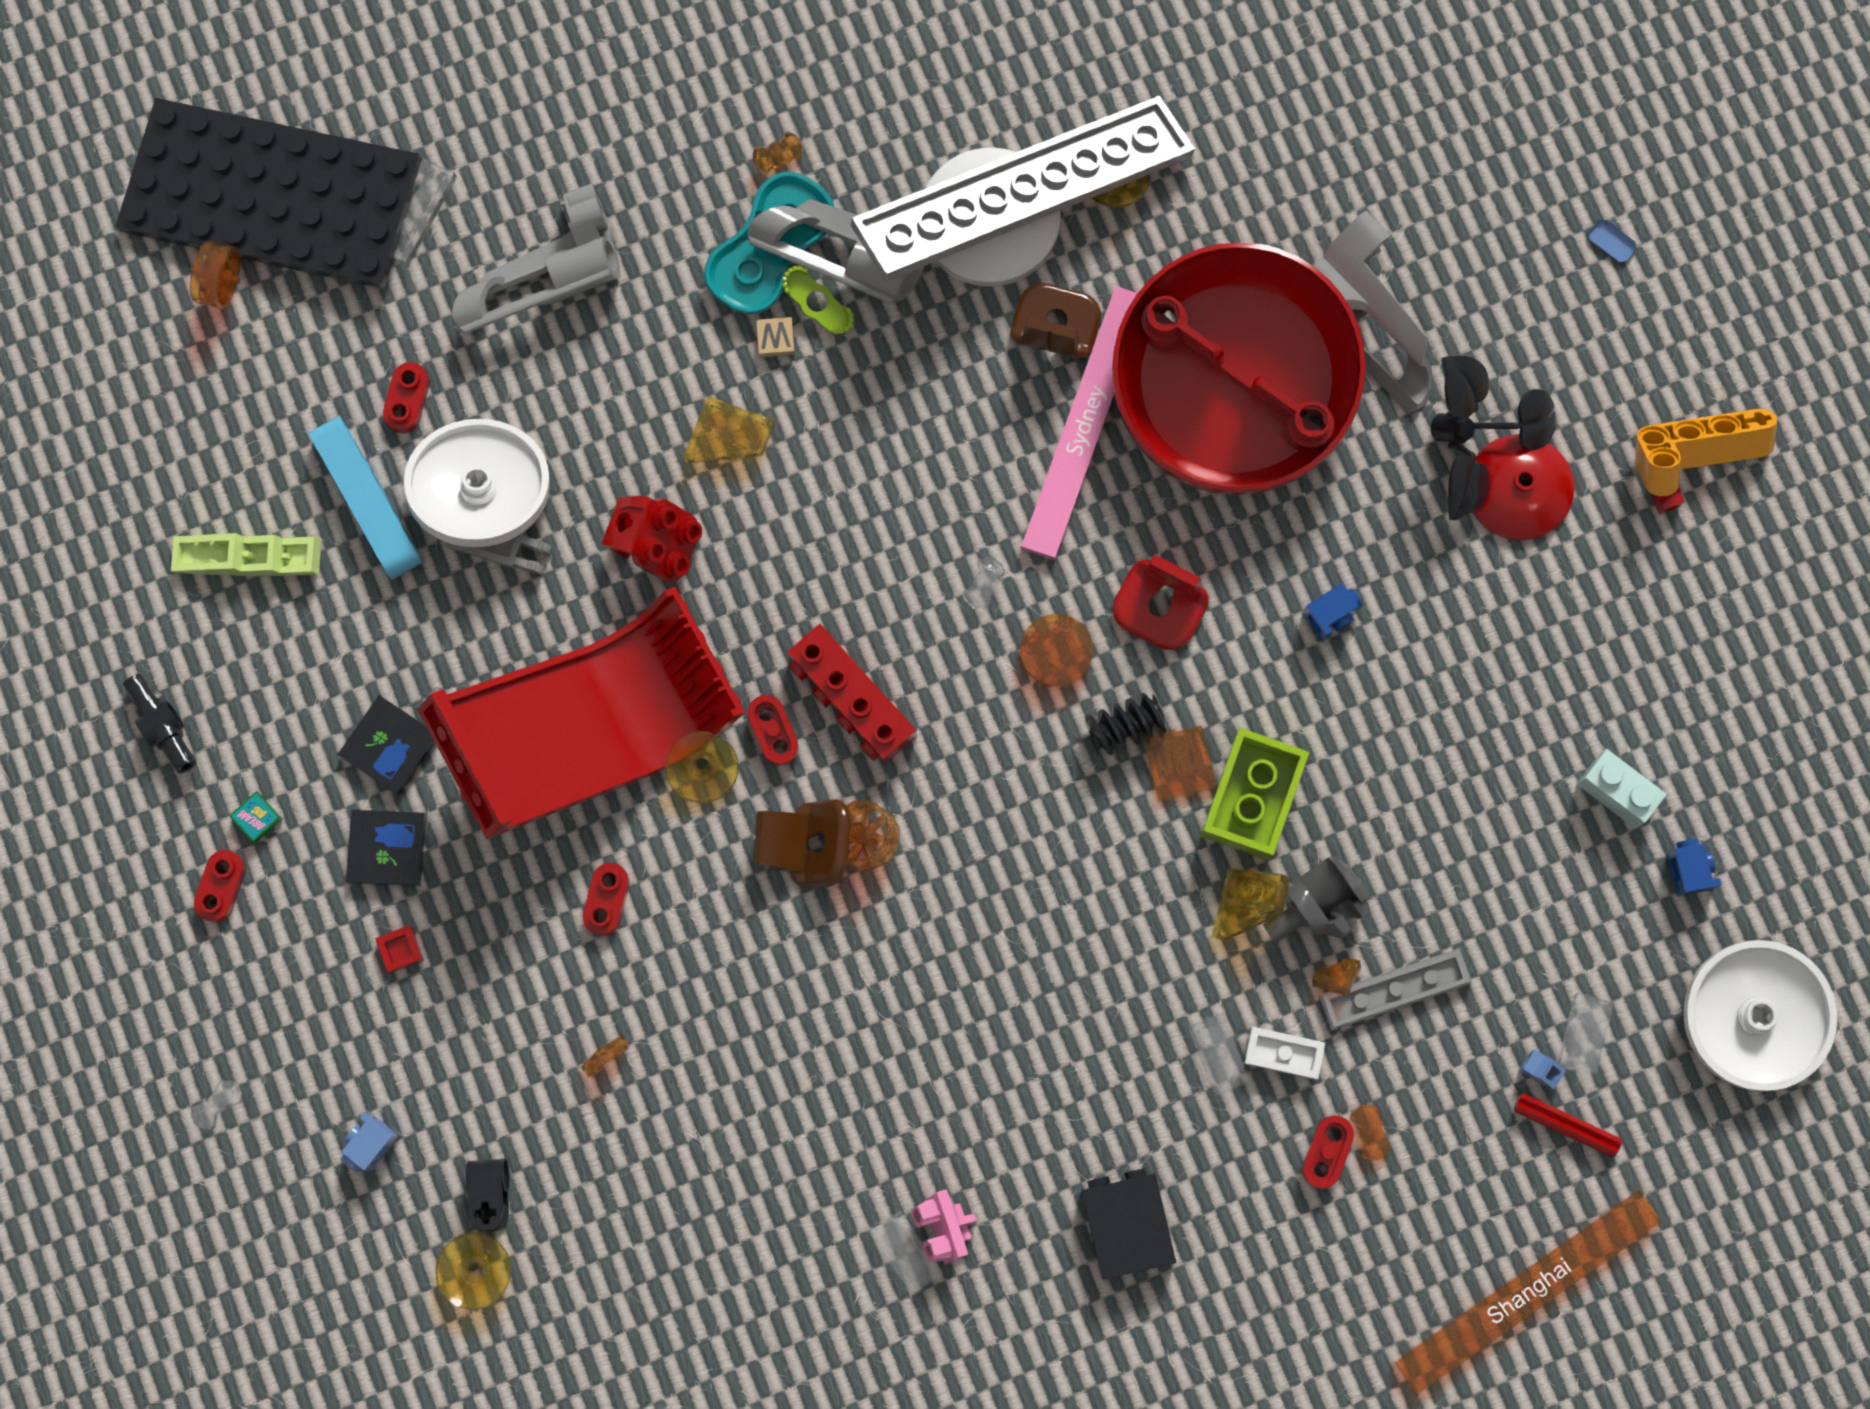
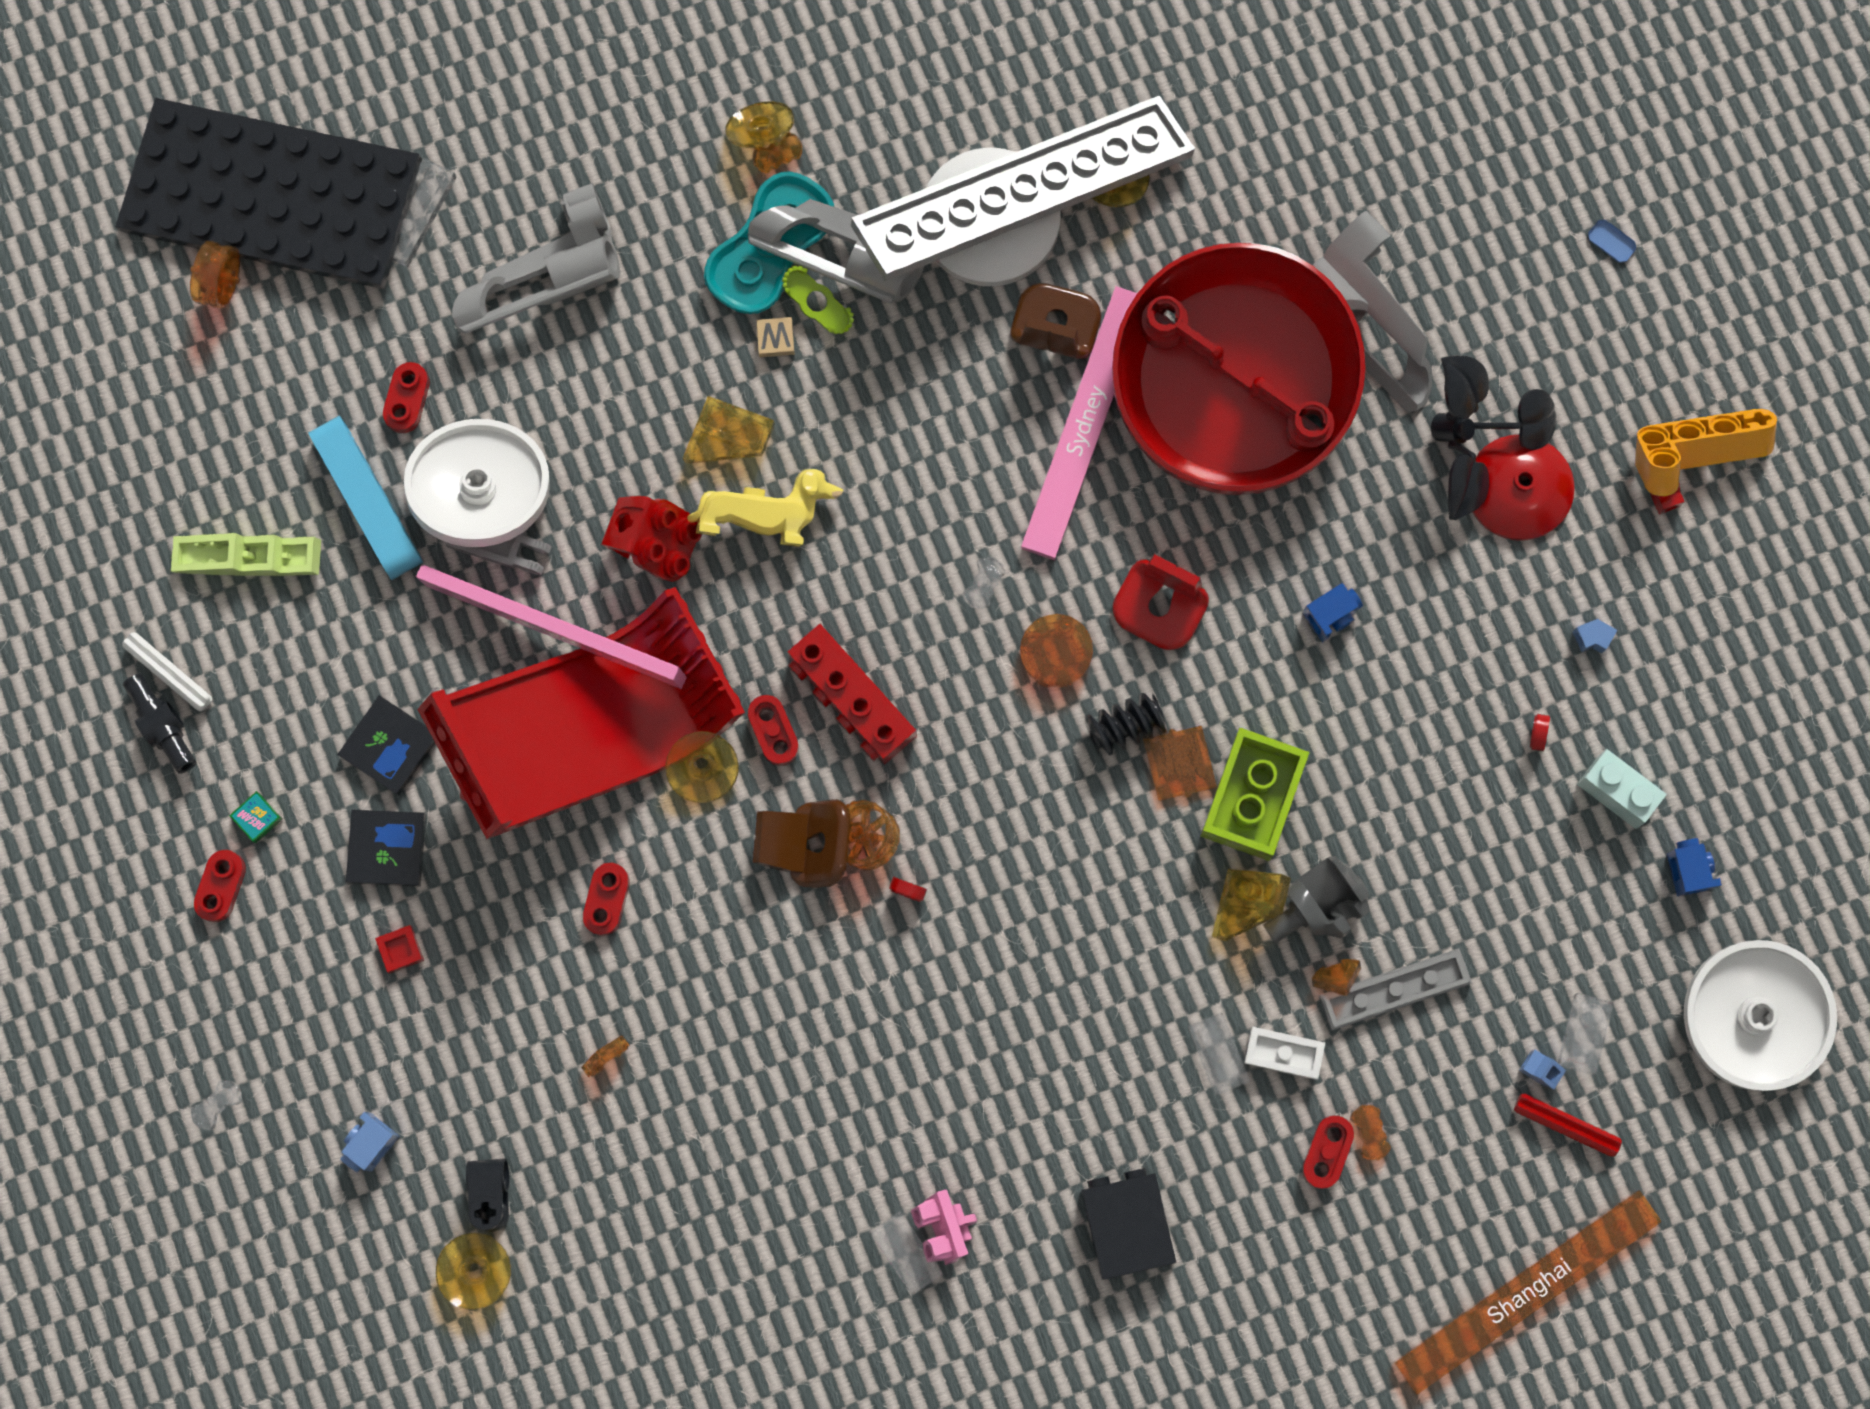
(167, 671): none -> white axle
(552, 626): none -> bright pink tile
(759, 124): none -> clear yellow dish
(766, 514): none -> light yellow animal
(907, 889): none -> red tile
(1539, 732): none -> red tile
(1594, 635): none -> medium blue piece

